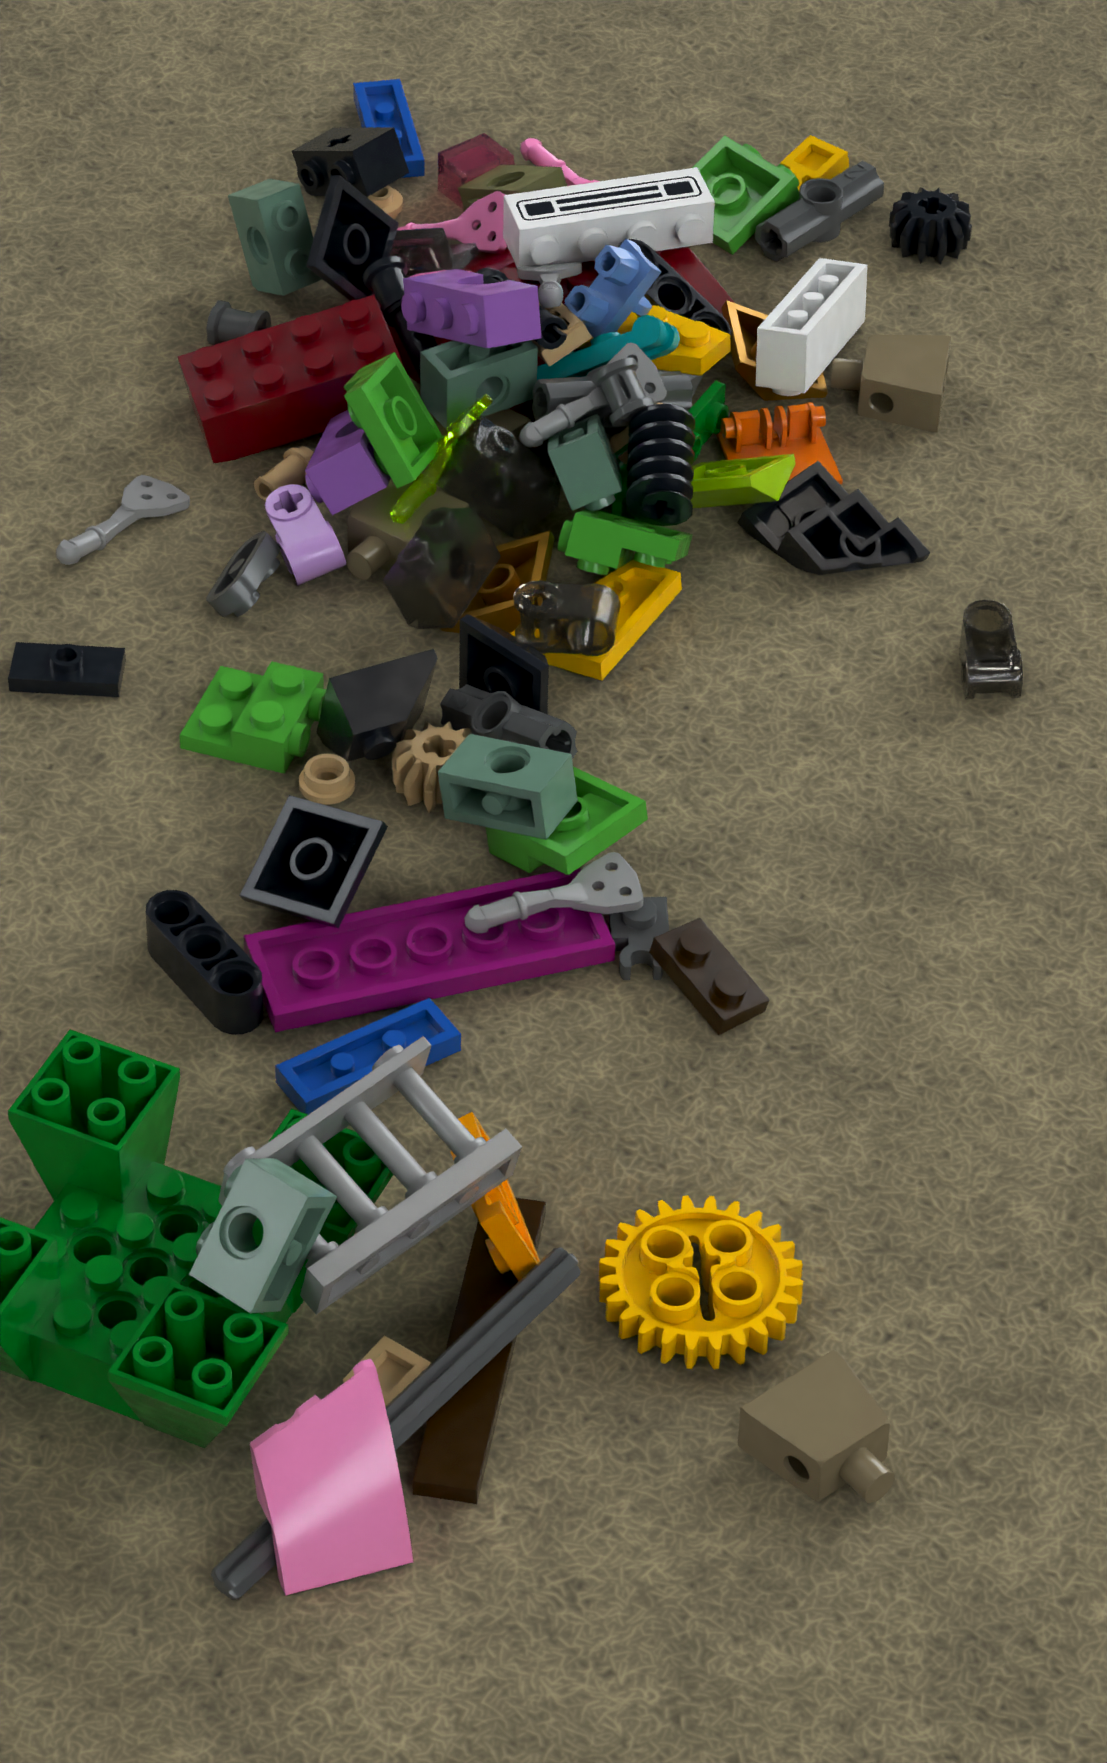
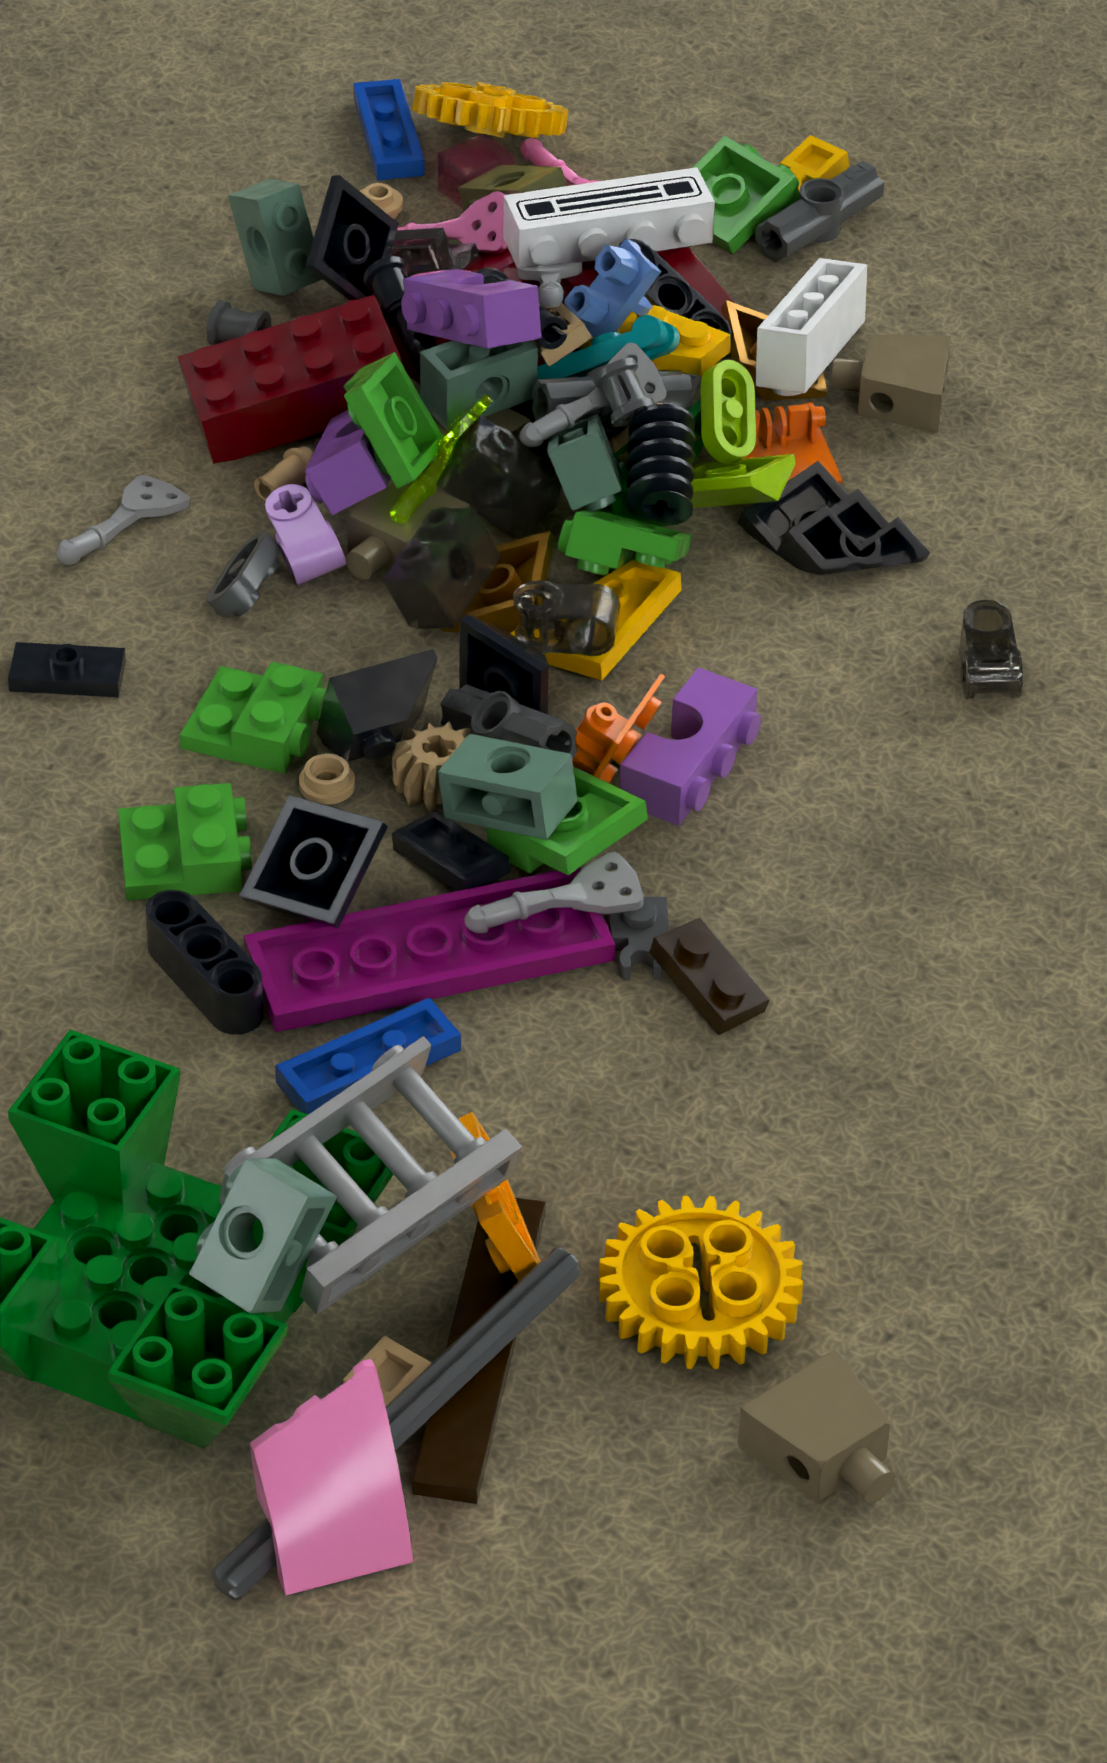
(186, 843): none -> bright green plate
(361, 155): black brick -> none
(450, 852): none -> black plate
(490, 109): none -> yellow gear
(609, 736): none -> orange hinge
(710, 724): none -> medium lavender arch
(729, 417): none -> lime plate
(930, 225): black gear -> none

